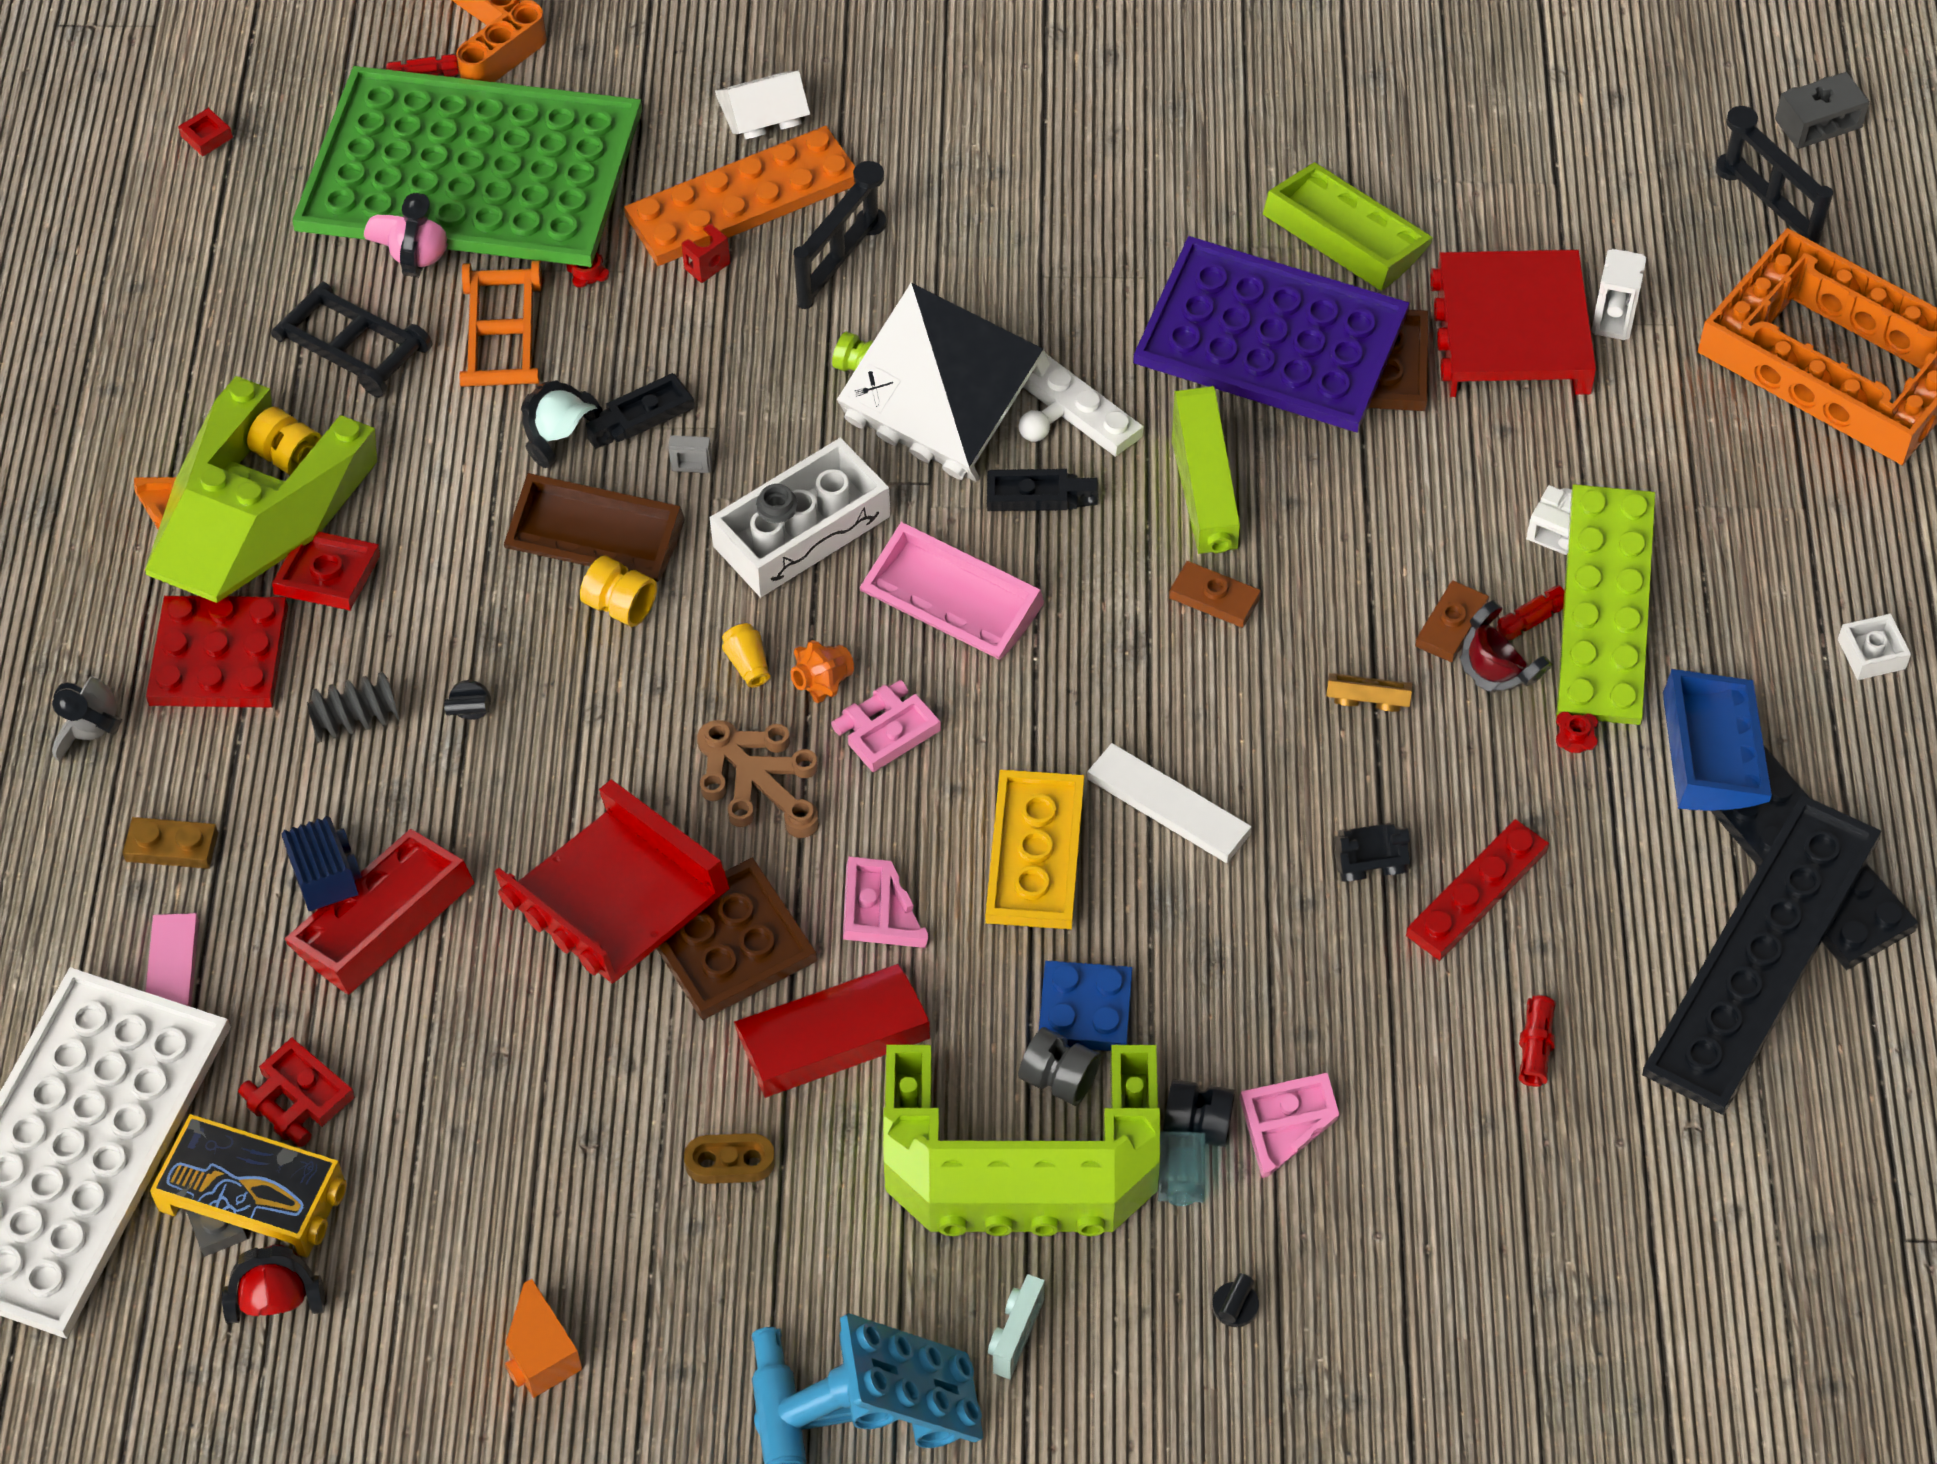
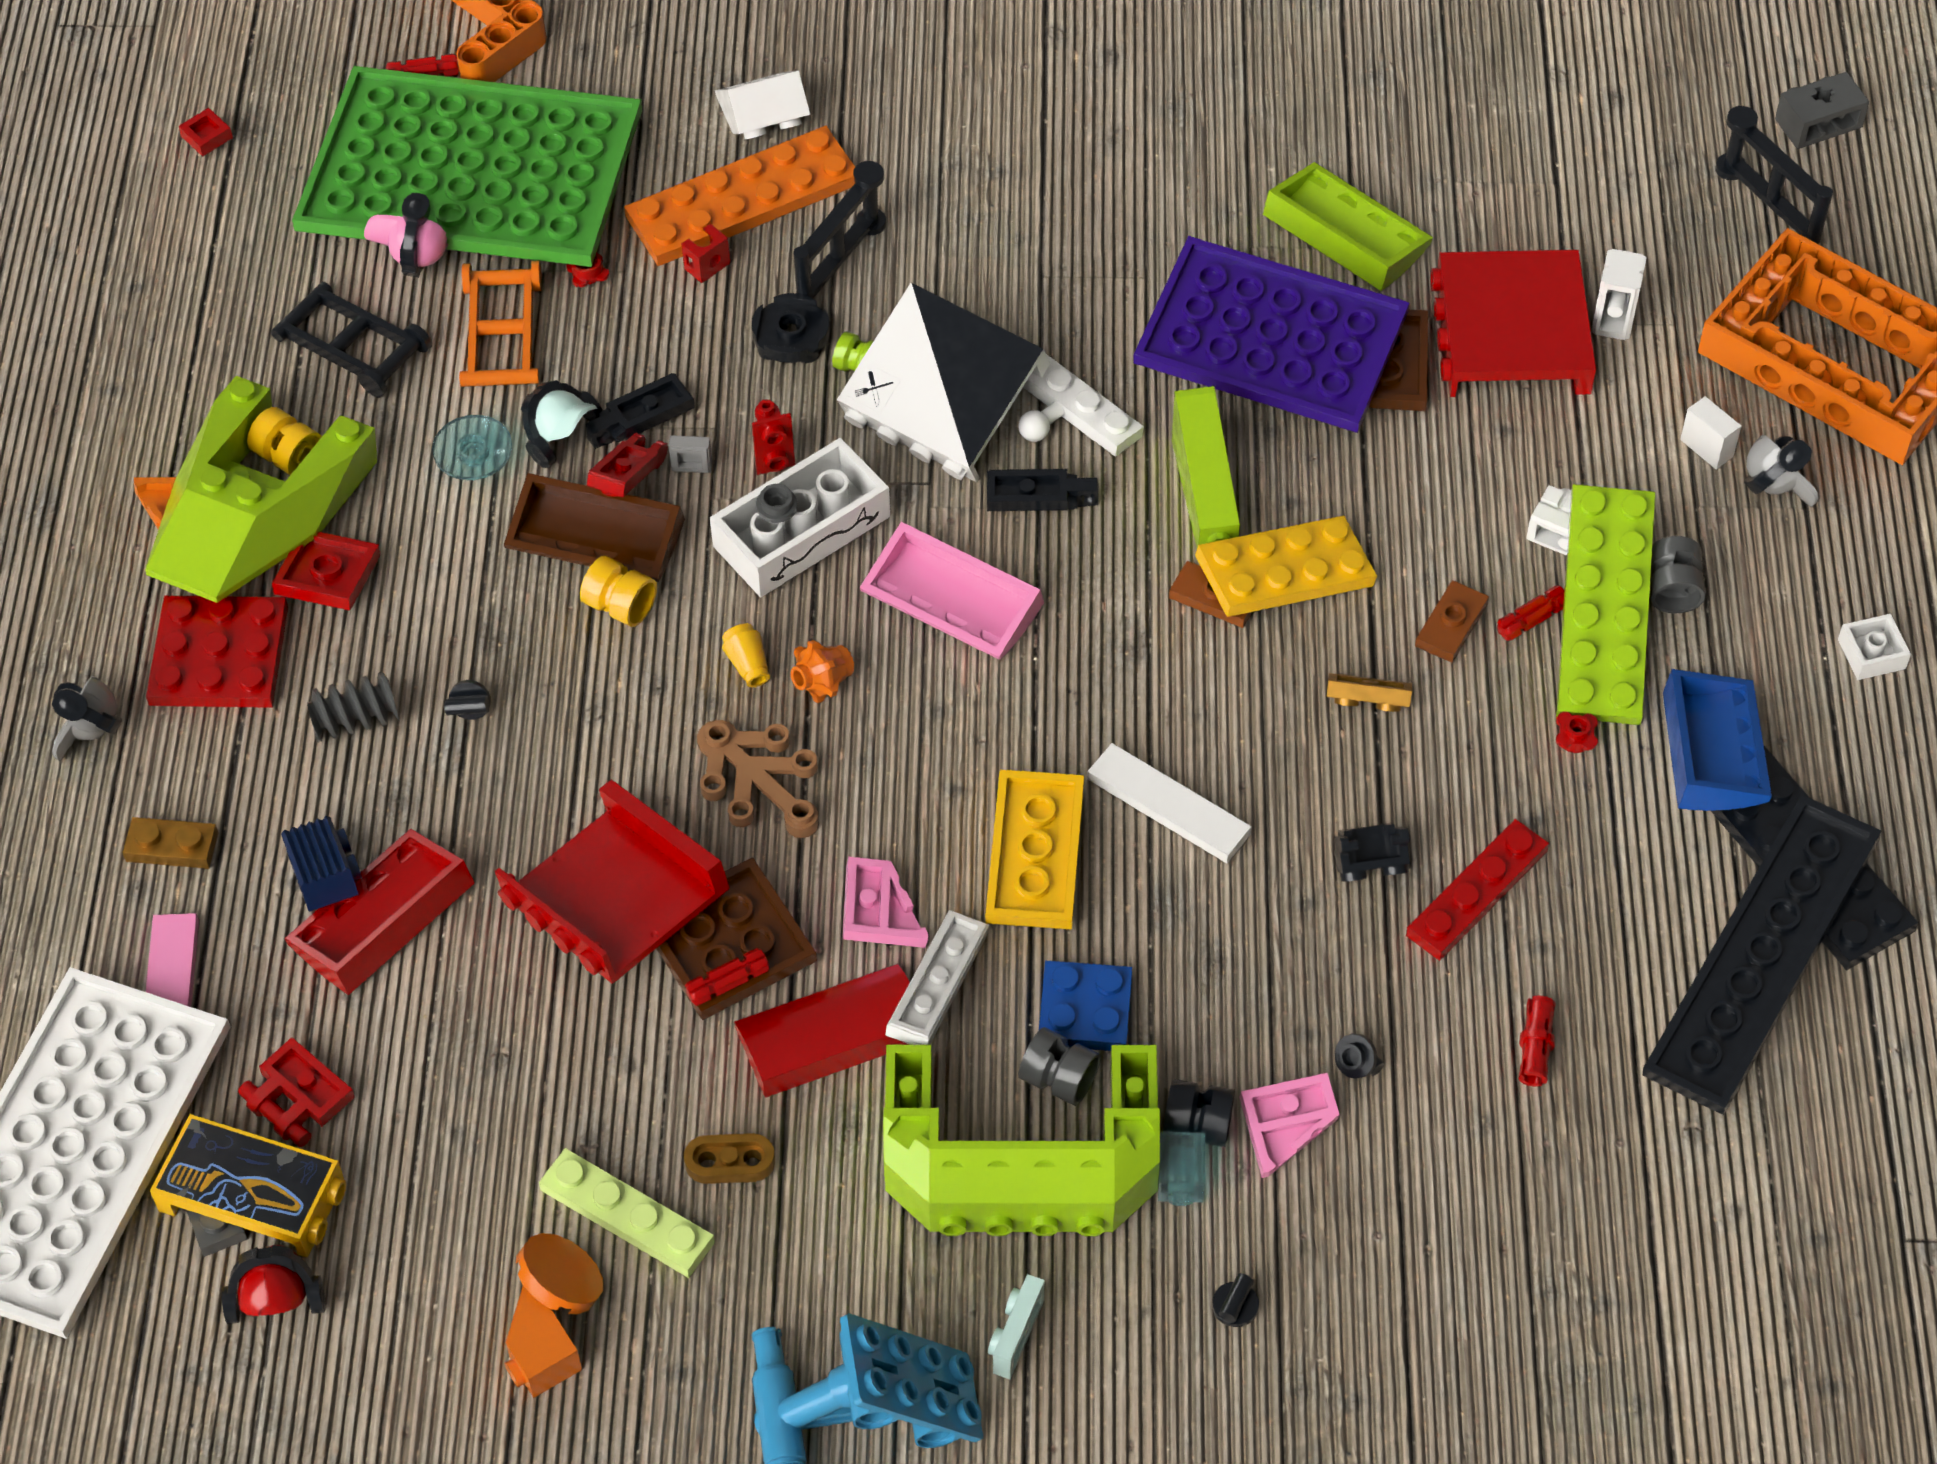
(470, 435): none -> clear light blue dish
(559, 1273): none -> orange tile
(626, 466): none -> red hinge
(627, 1212): none -> yellowish green plate
(727, 976): none -> red axle
(772, 438): none -> red hinge
(794, 346): none -> black plate
(893, 732): bright pink plate -> none
(937, 979): none -> white tile
(1285, 565): none -> yellow plate
(1357, 1056): none -> black plate
(1491, 657): cap -> none
(1676, 575): none -> dark grey wheel
(1710, 432): none -> white piece
(1775, 468): none -> cap

